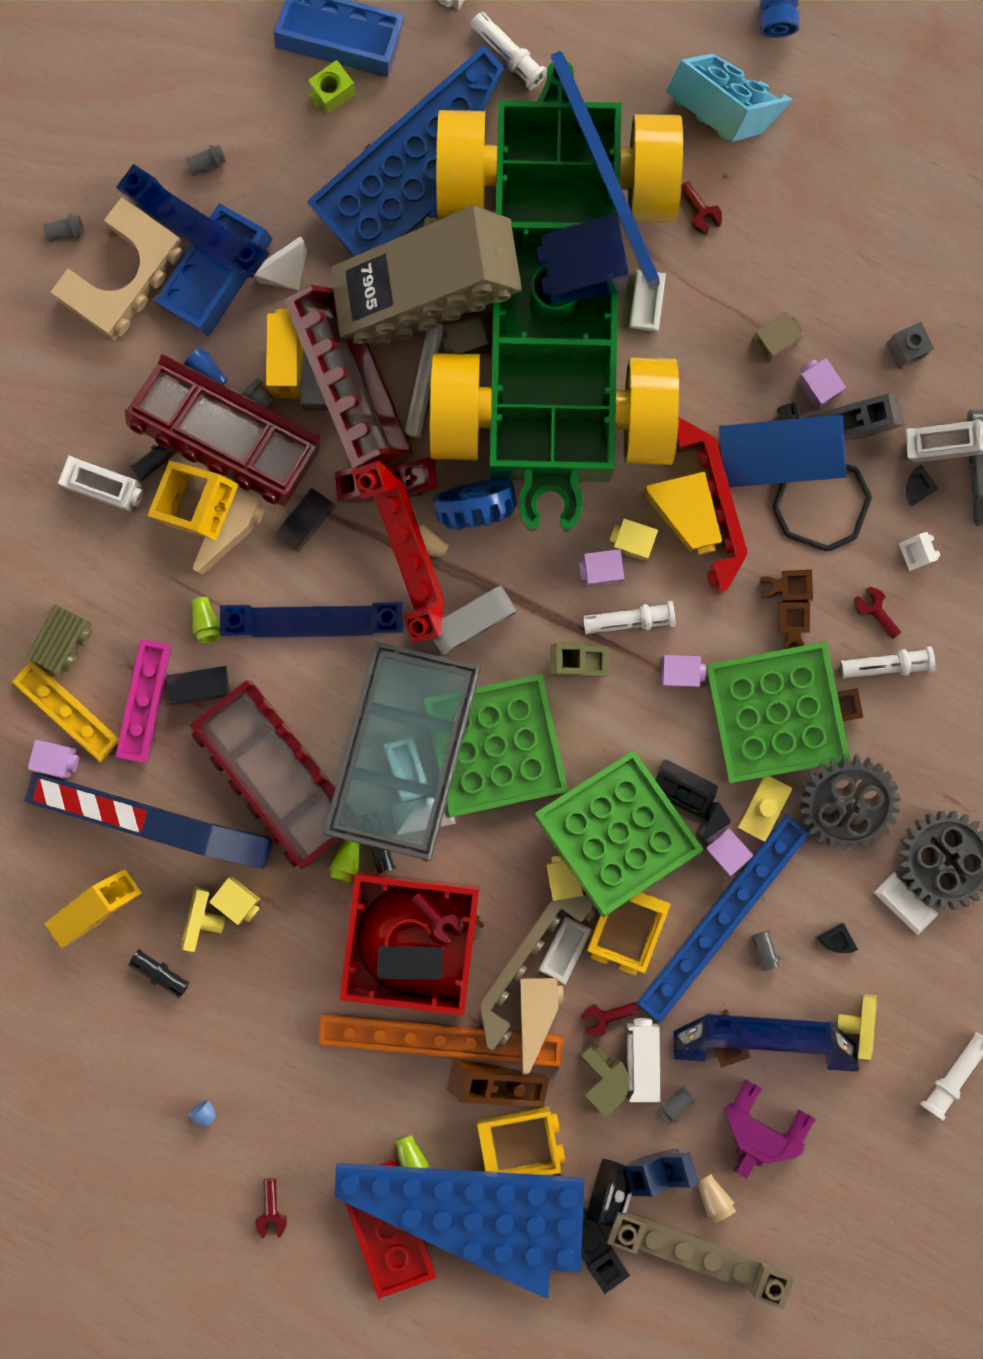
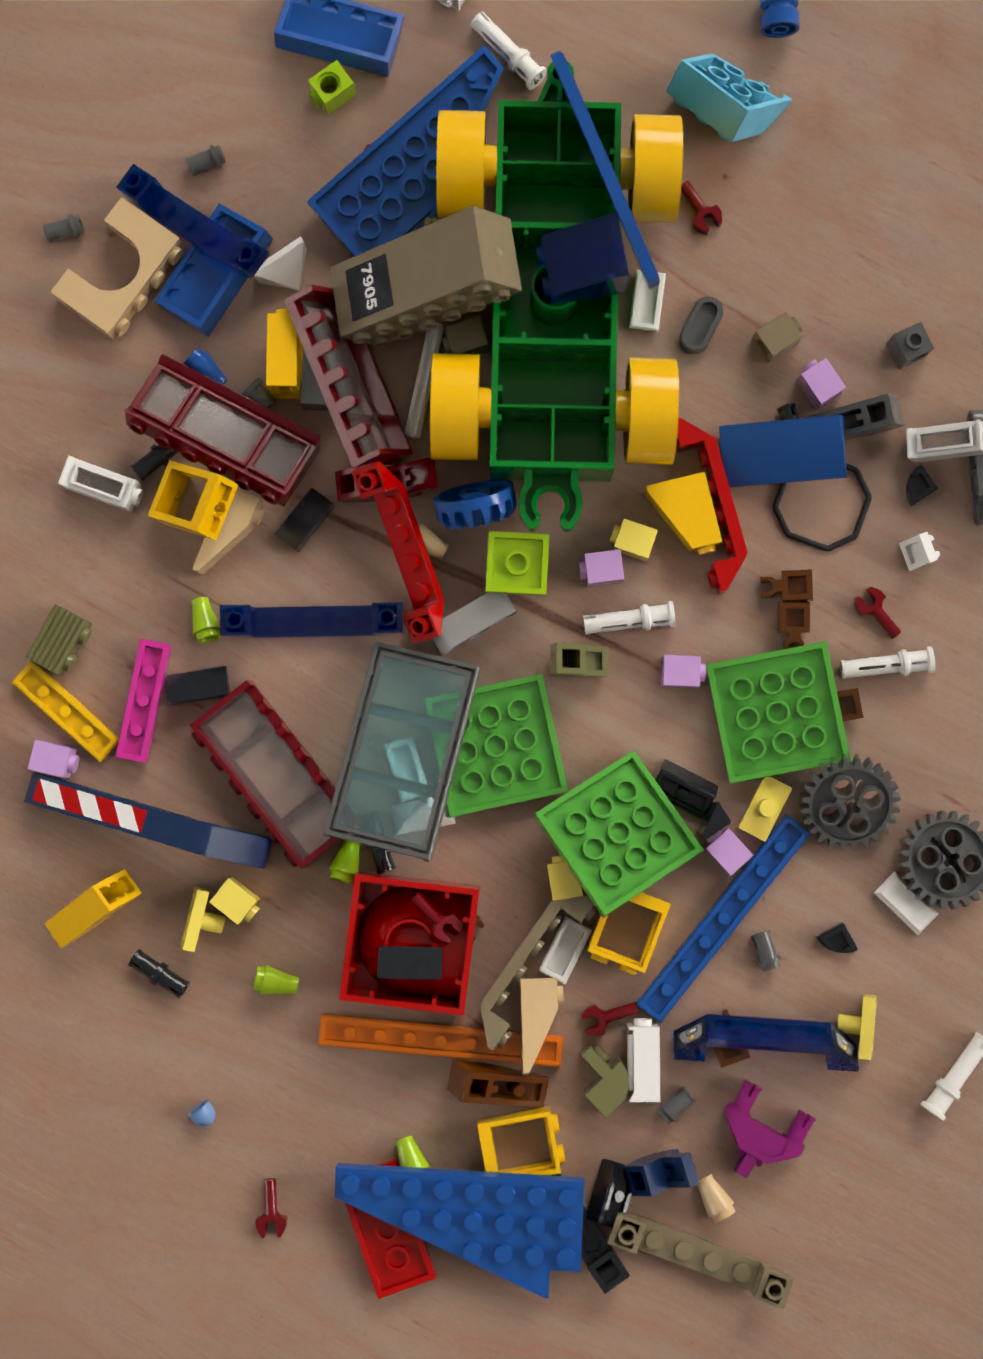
(273, 981): none -> lime cone
(517, 563): none -> lime tile
(701, 325): none -> dark grey tile

